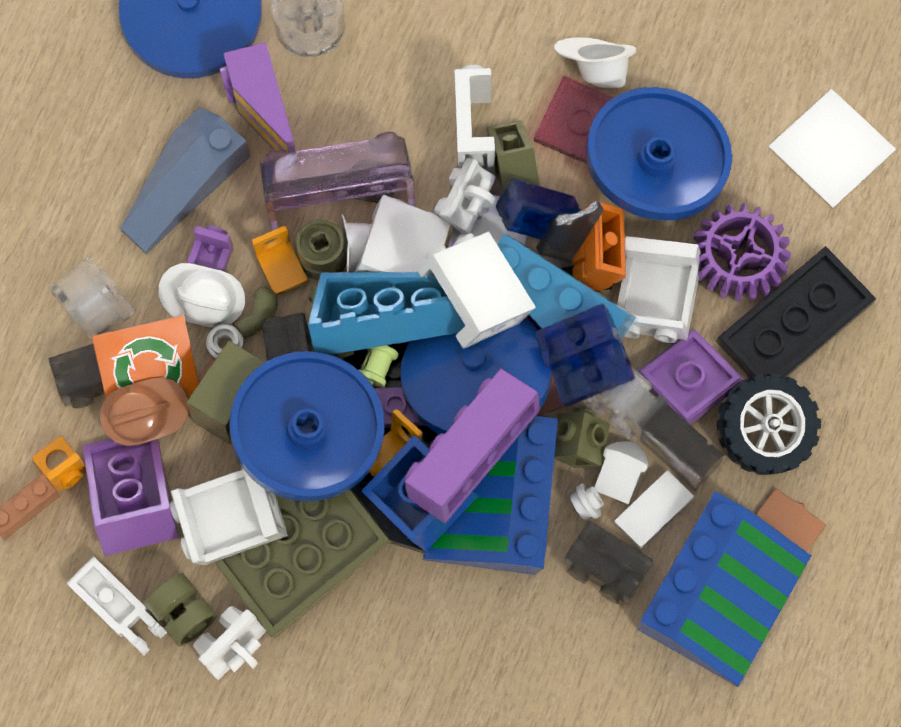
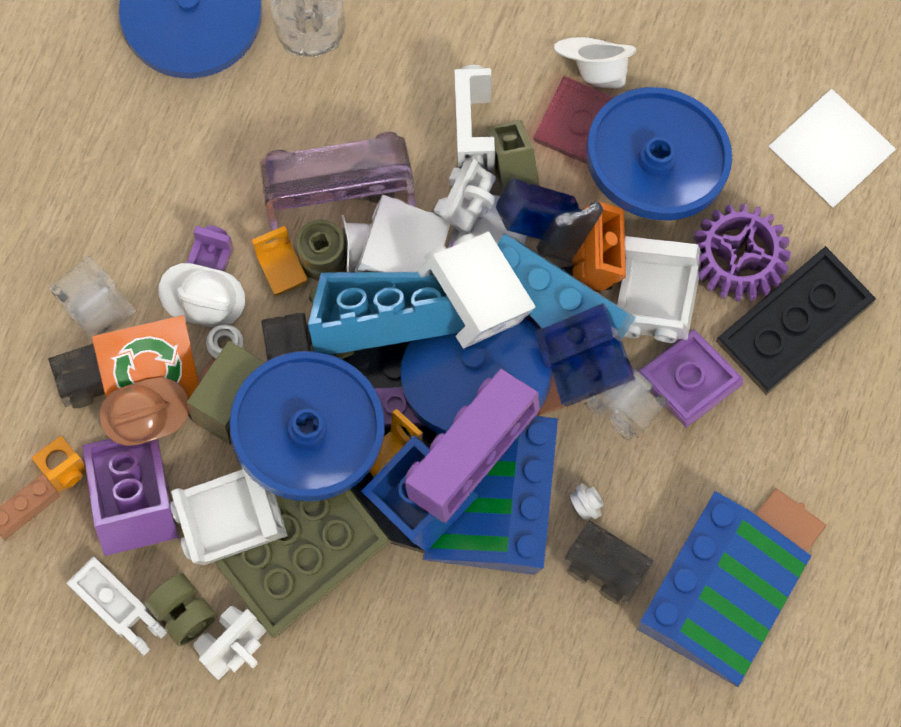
(186, 173): sand blue wedge -> none
(254, 88): medium lavender slope -> none
(263, 308): olive arm -> none
(377, 364): yellowish green bush -> none
(581, 438): olive brick -> none
(621, 470): white tile -> none
(653, 510): white tile -> none
(681, 447): clear smoke brick -> none
(804, 424): black wheel -> none

